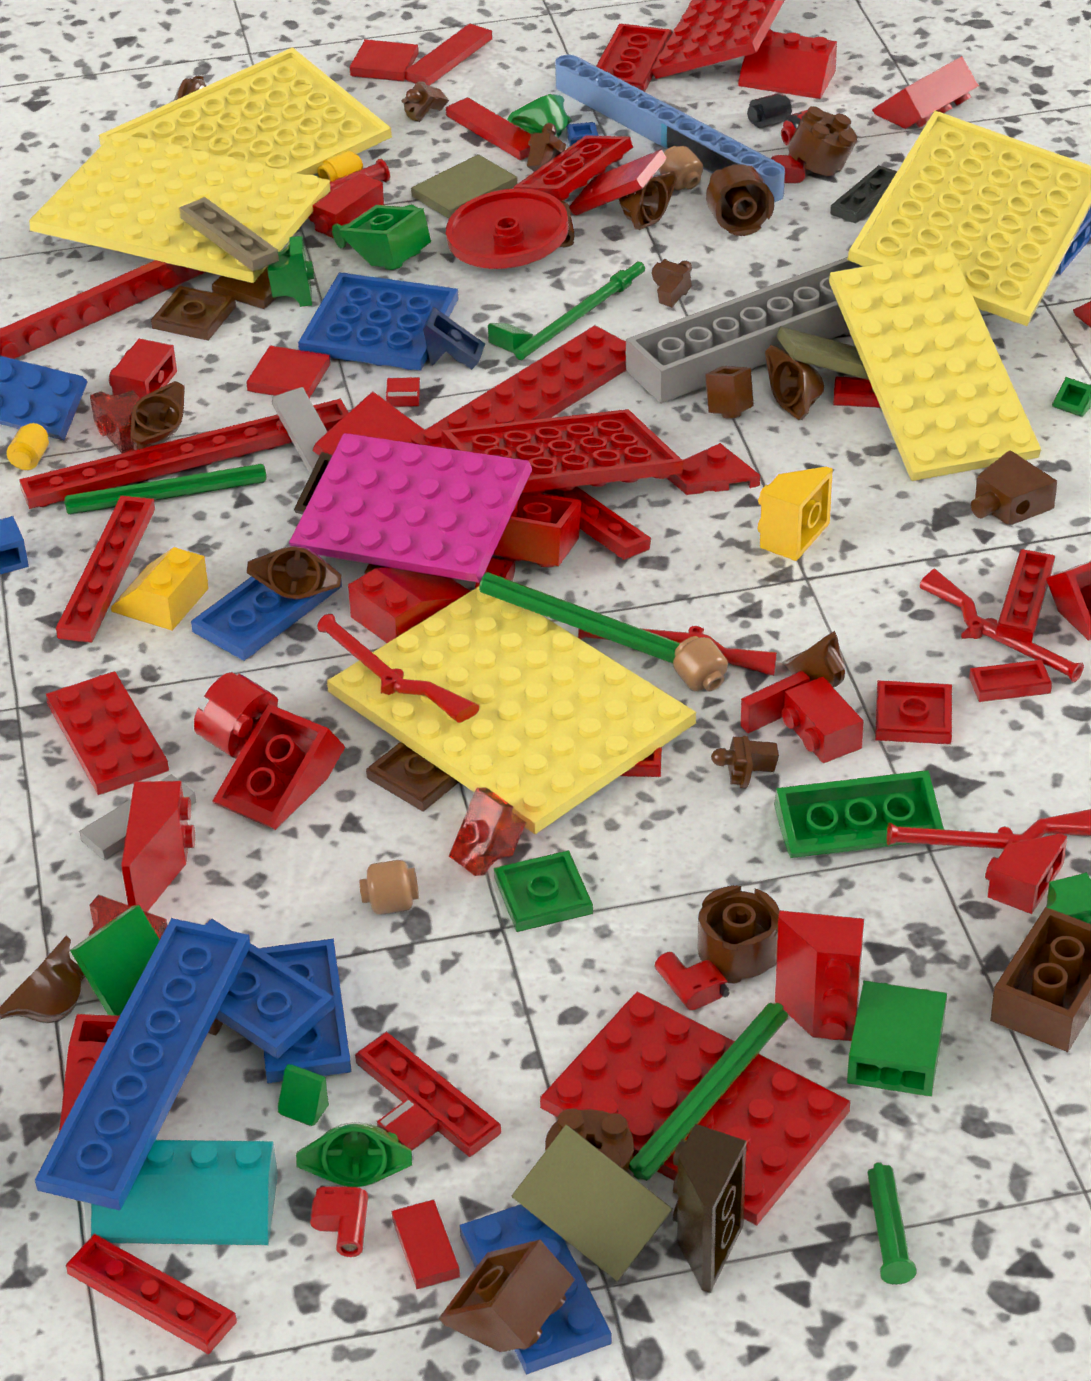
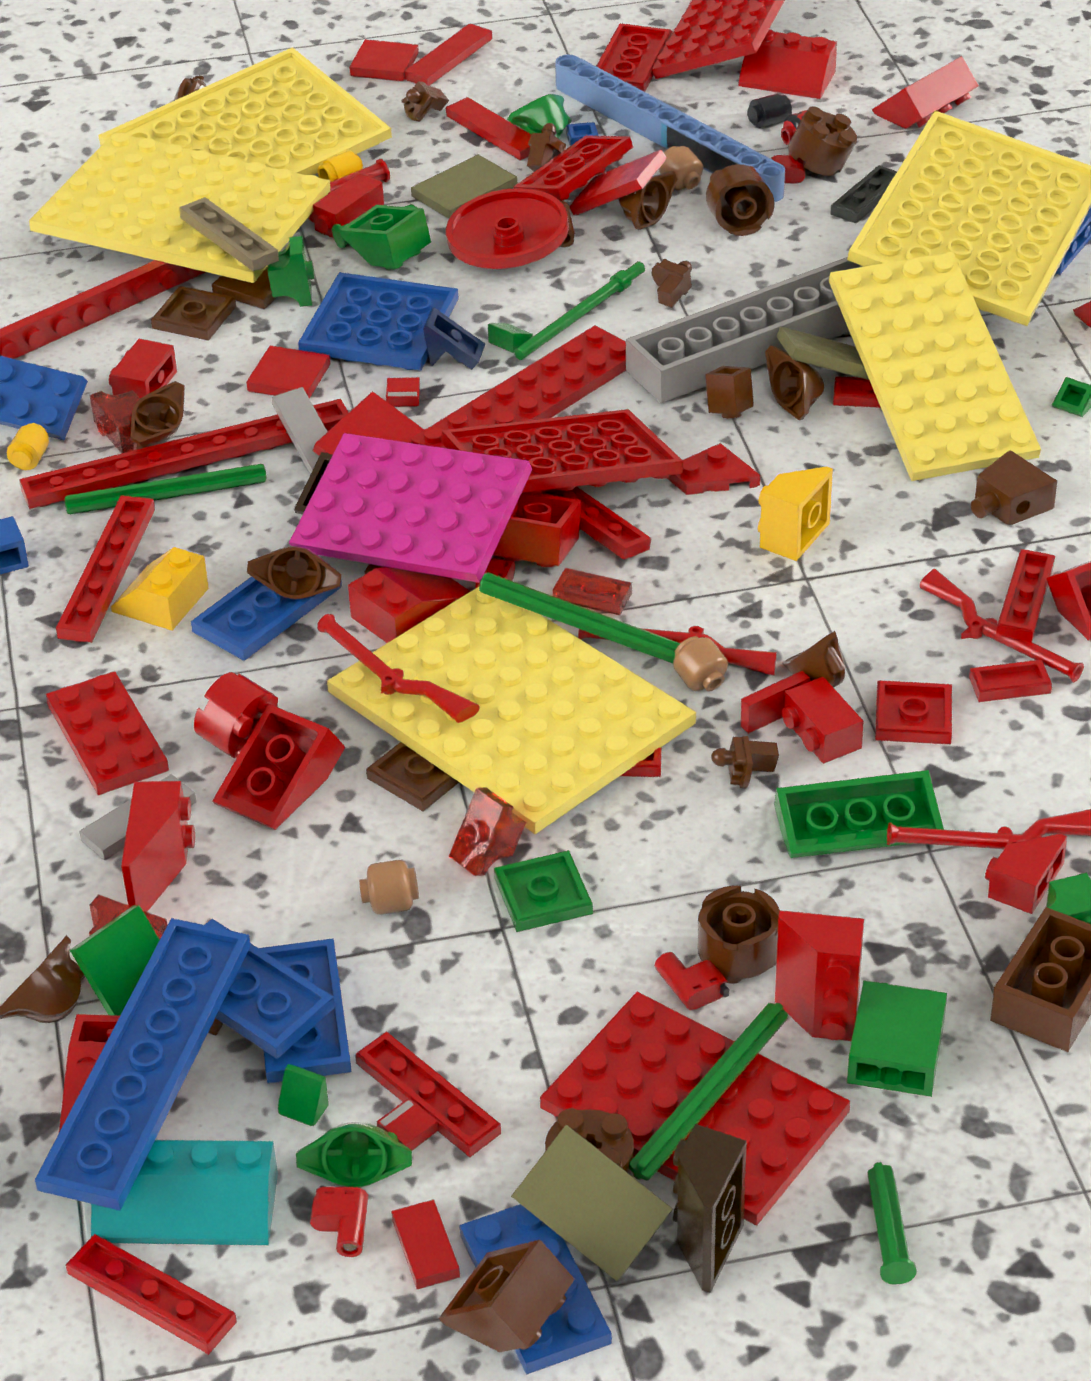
(593, 591): none -> clear red plate

